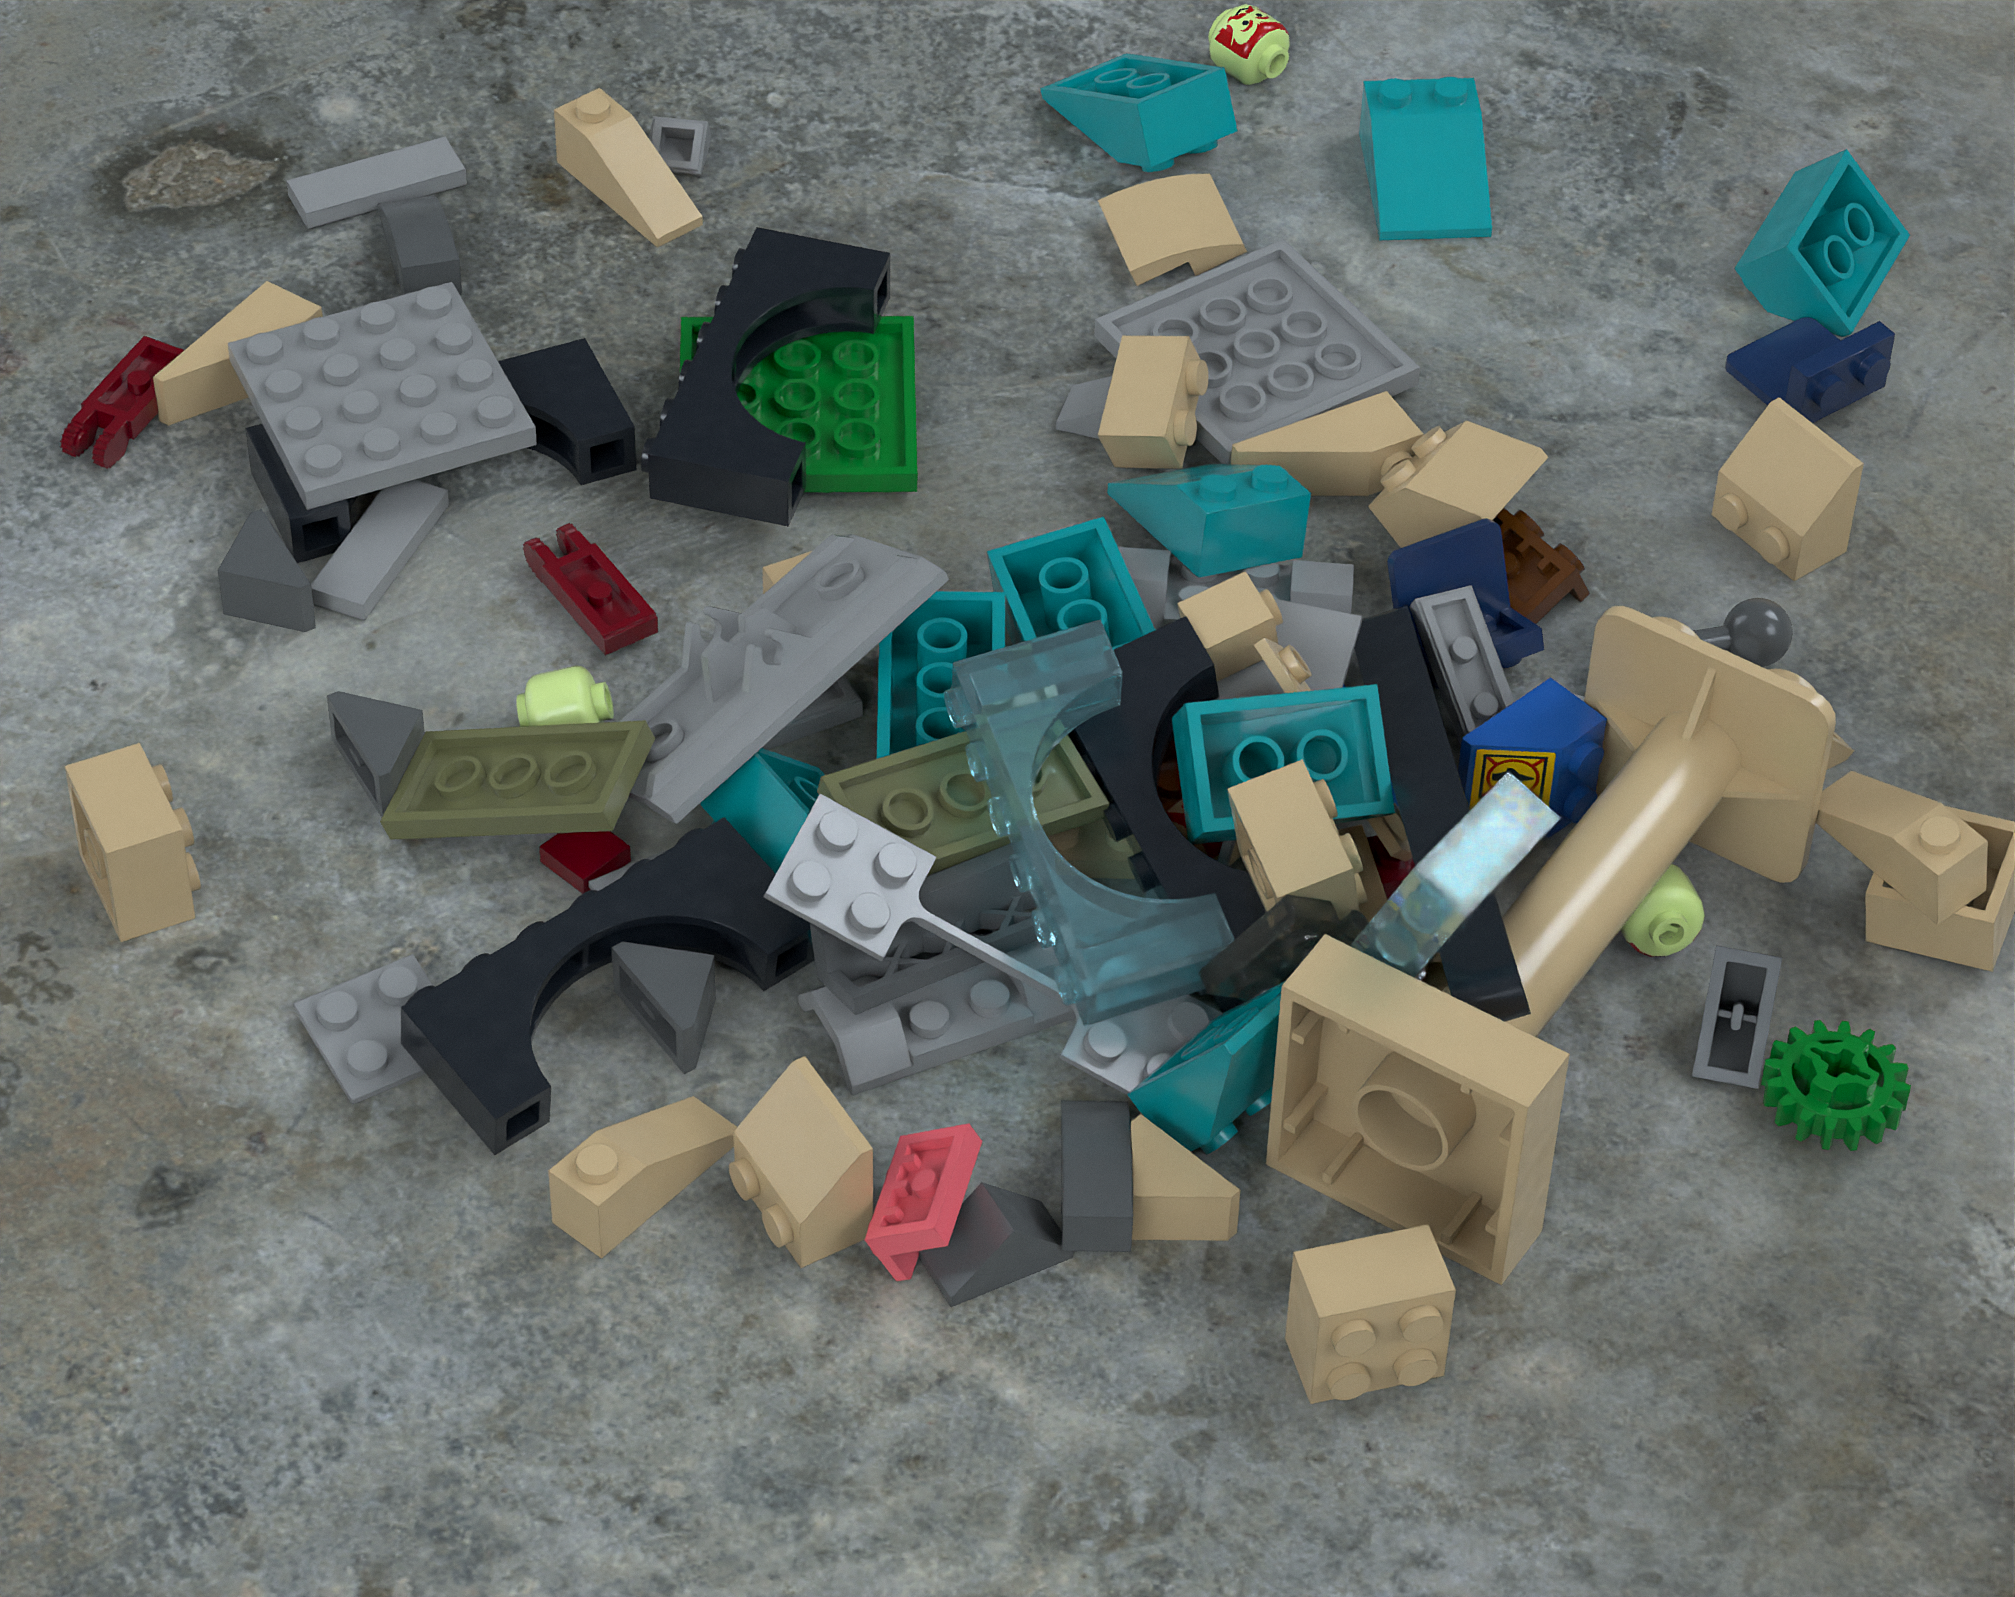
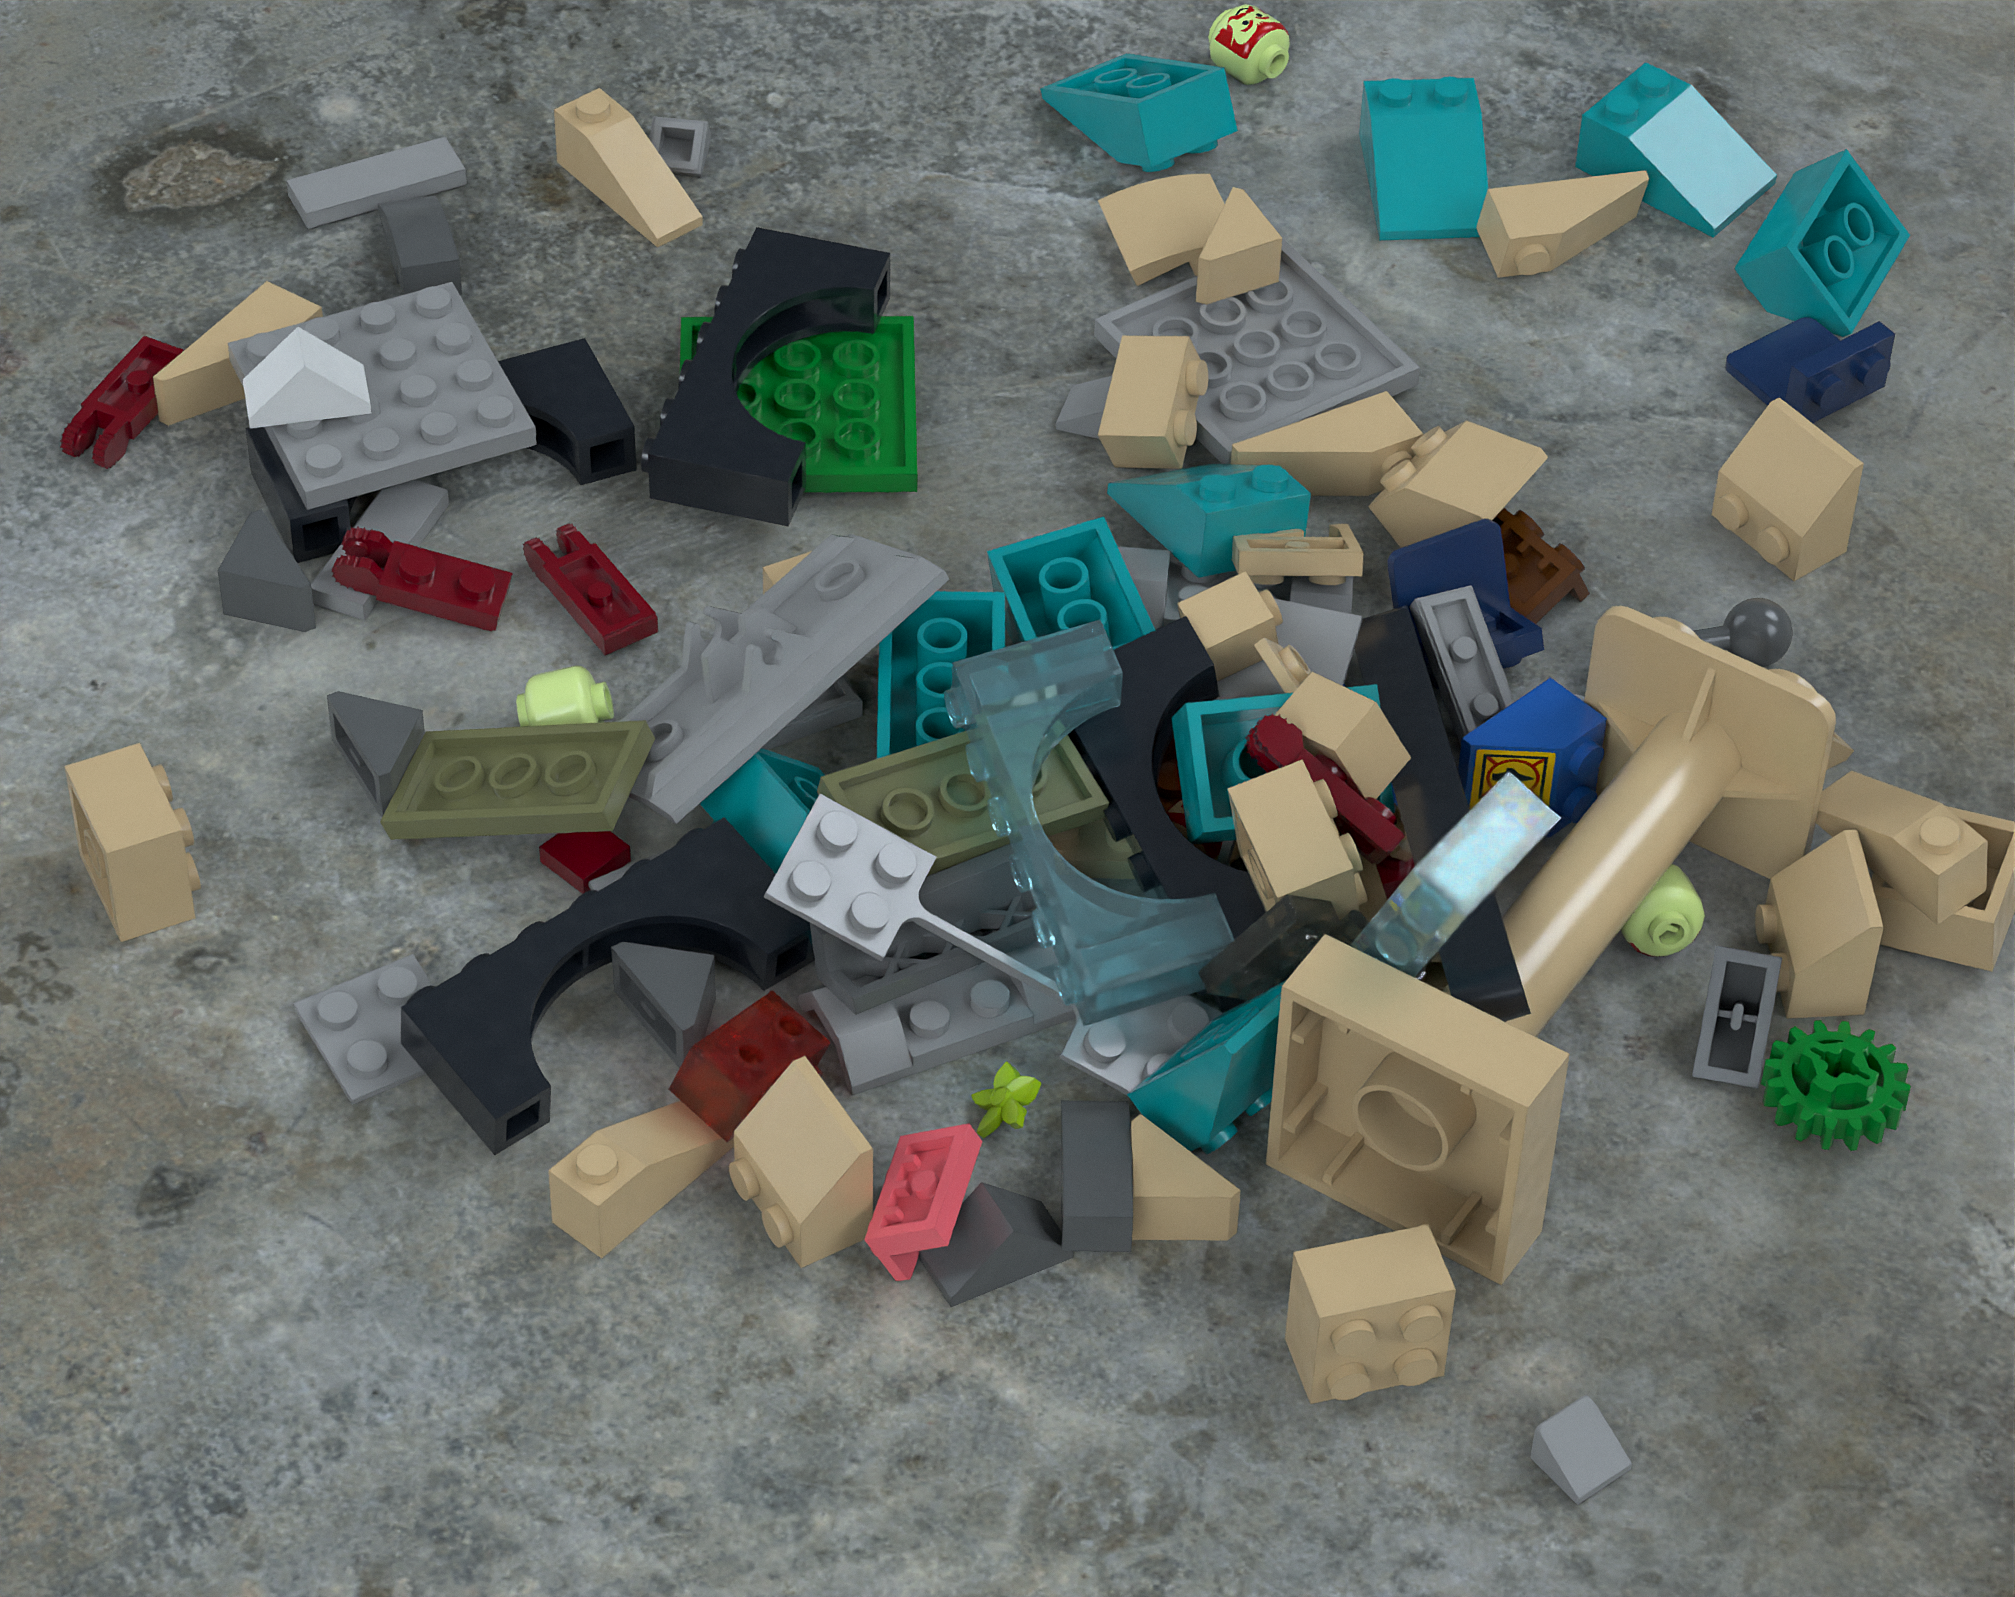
(305, 383): none -> white slope
(422, 579): none -> dark red hinge
(743, 1060): none -> clear red brick
(1006, 1099): none -> lime plant
(1239, 252): none -> tan slope
(1289, 553): none -> tan wing
(1347, 731): none -> tan slope
(1367, 821): none -> dark red hinge
(1548, 223): none -> tan slope
(1579, 1450): none -> light grey slope
(1689, 151): none -> slope
(1824, 928): none -> tan slope

